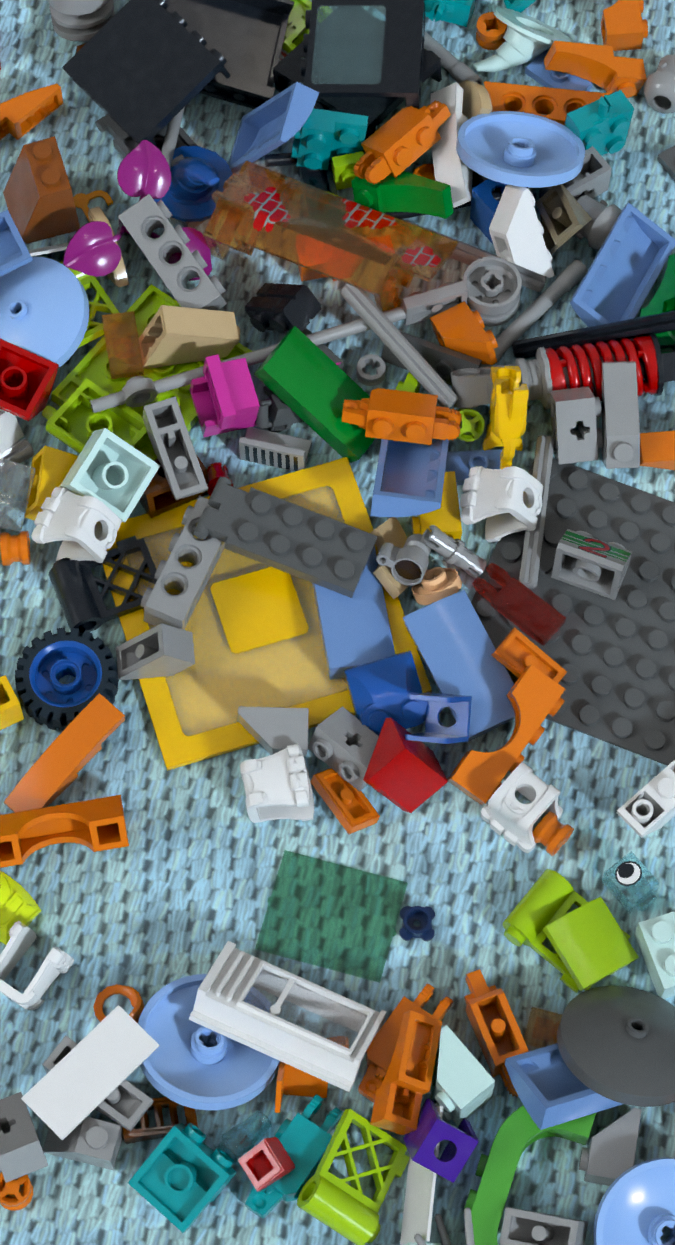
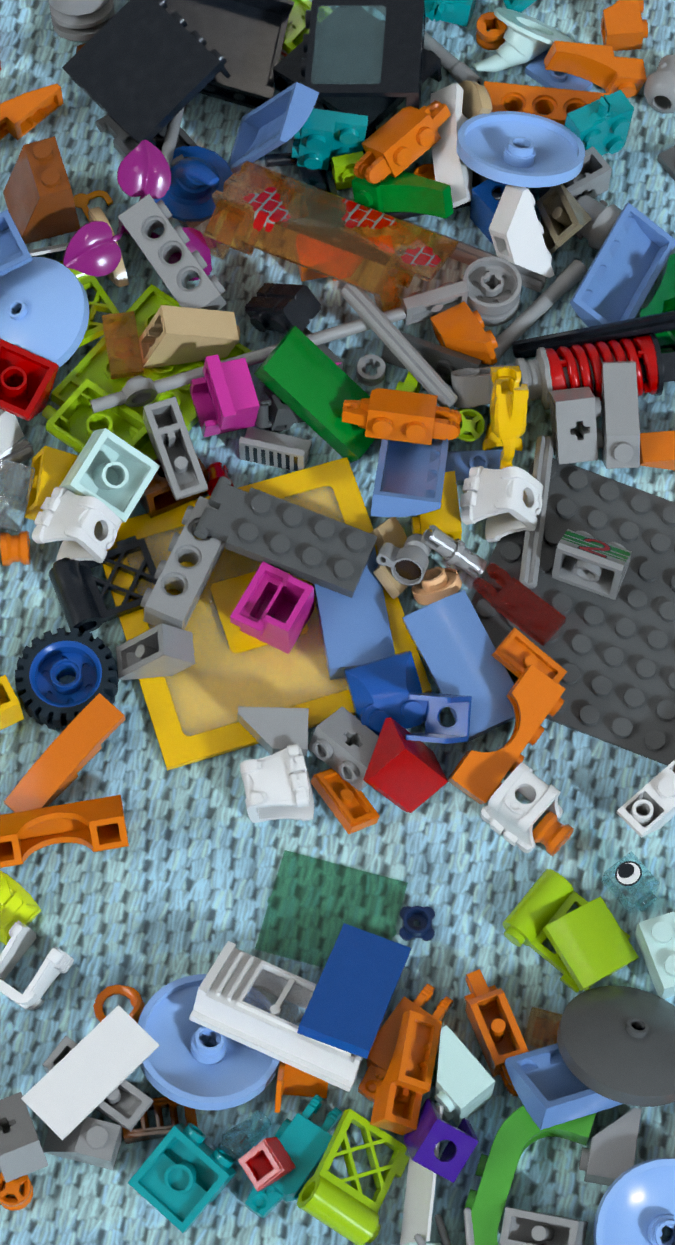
(274, 607): none -> dark pink plate
(354, 991): none -> blue tile

